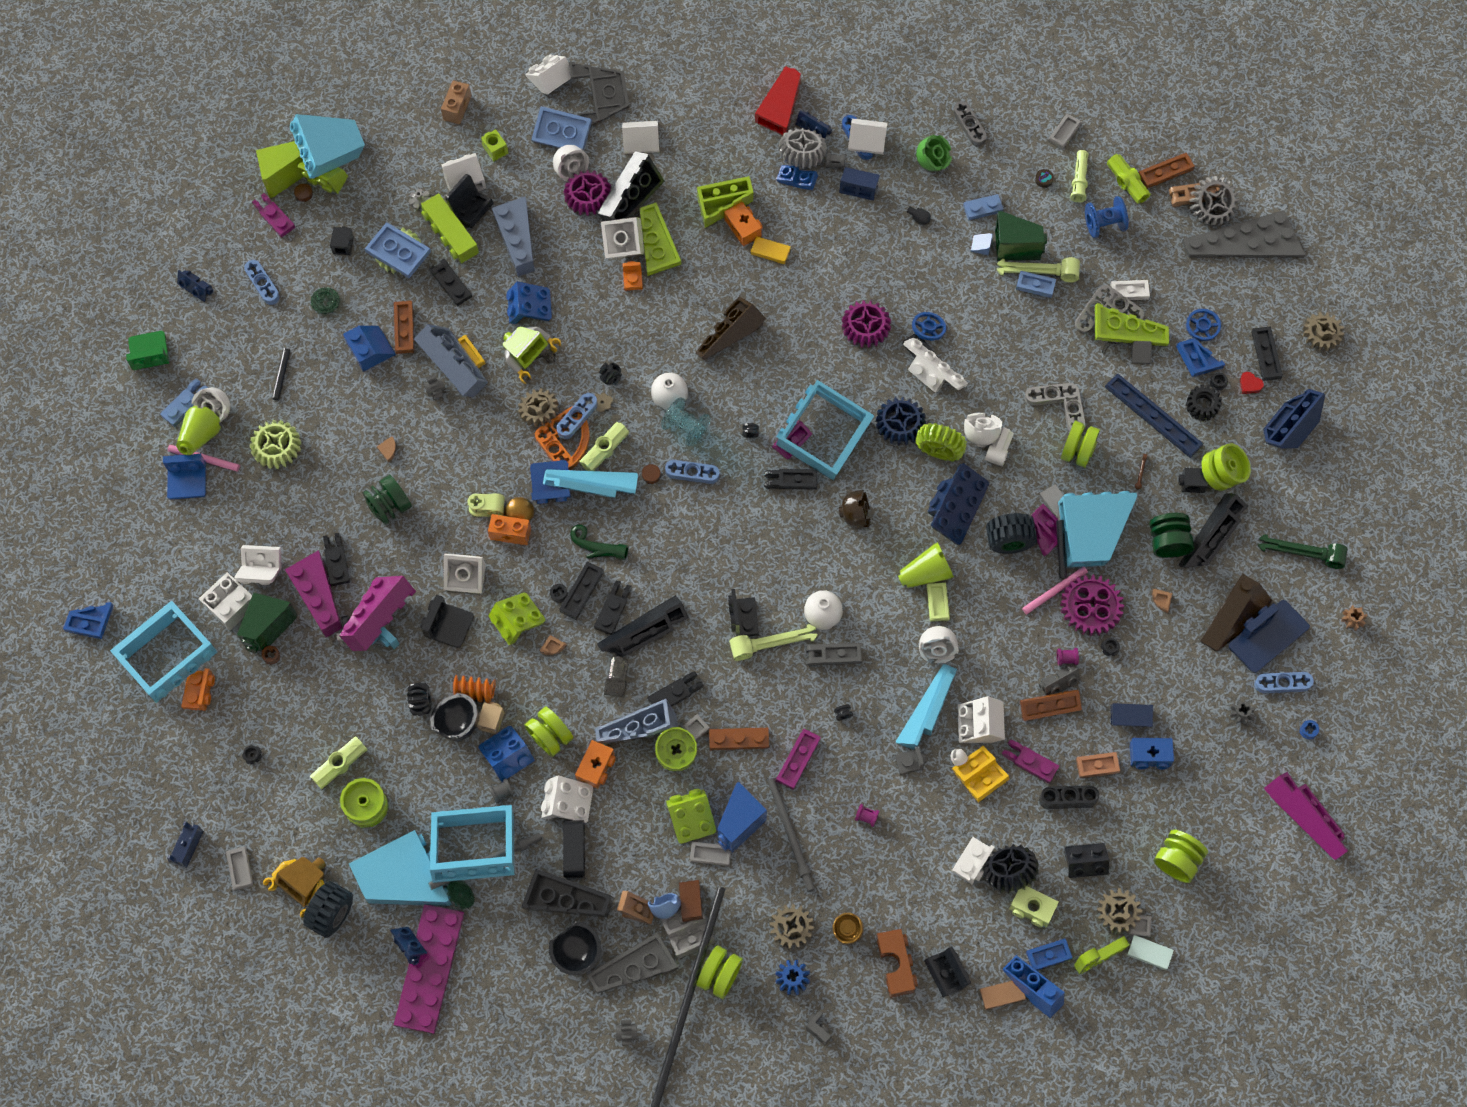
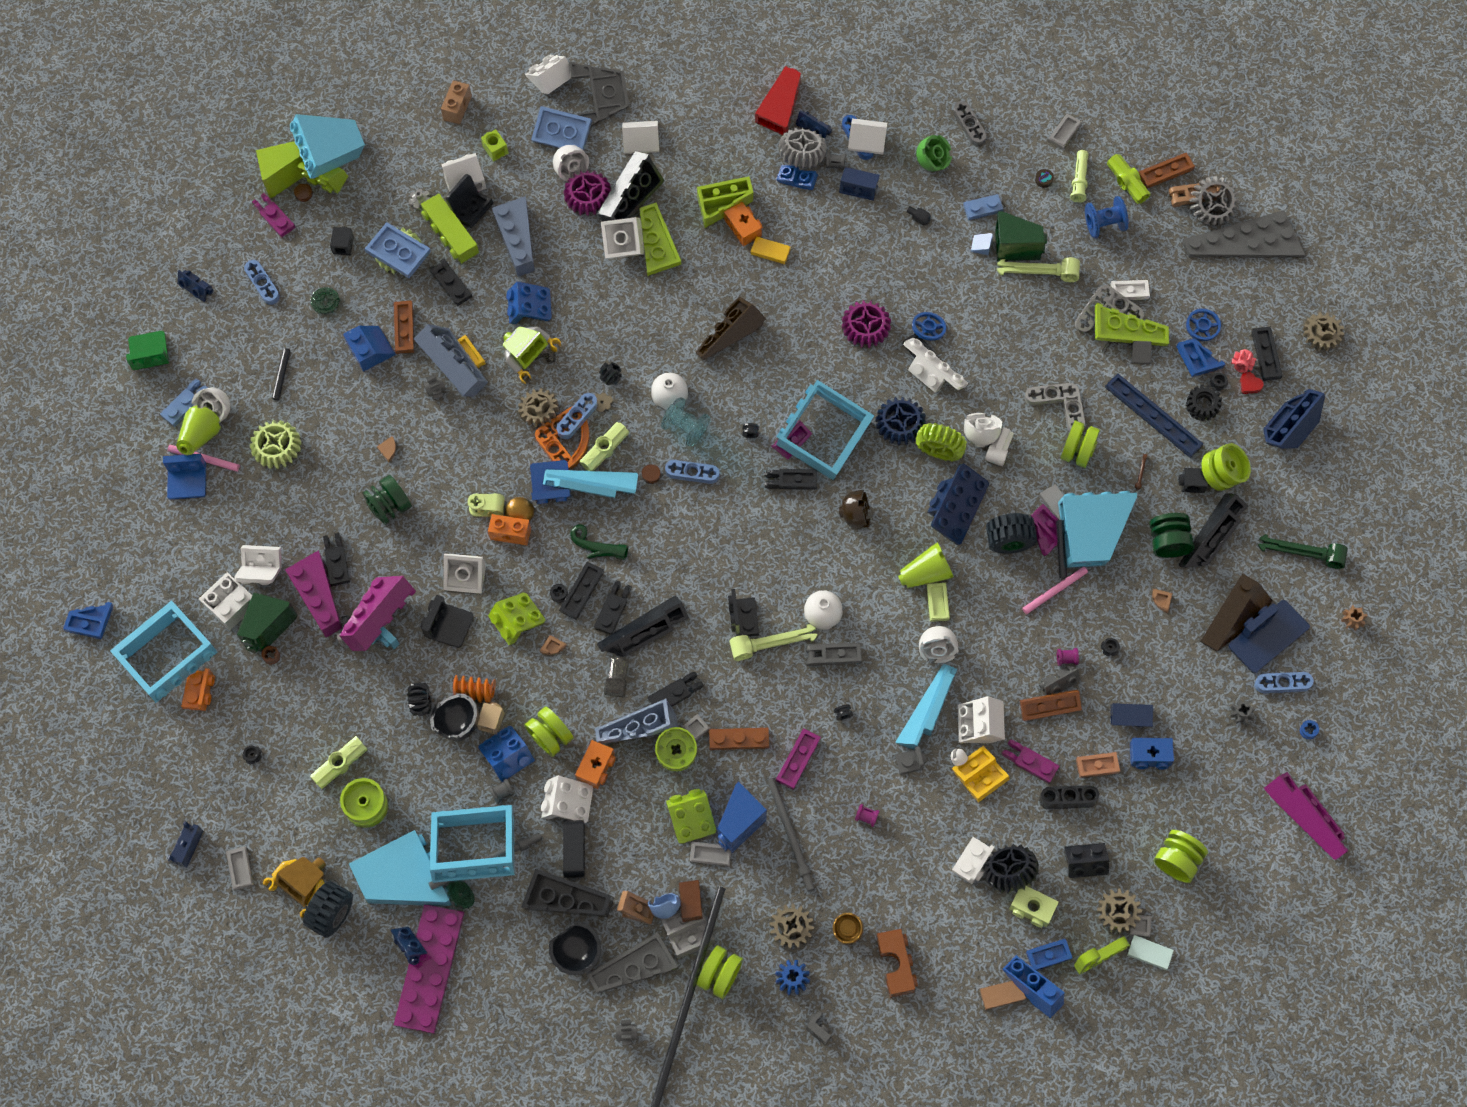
(632, 276): orange bracket -> none
(948, 972): black bracket -> none
(1036, 284): medium blue plate -> none
(1091, 589): magenta gear -> none
(1243, 361): none -> coral gear

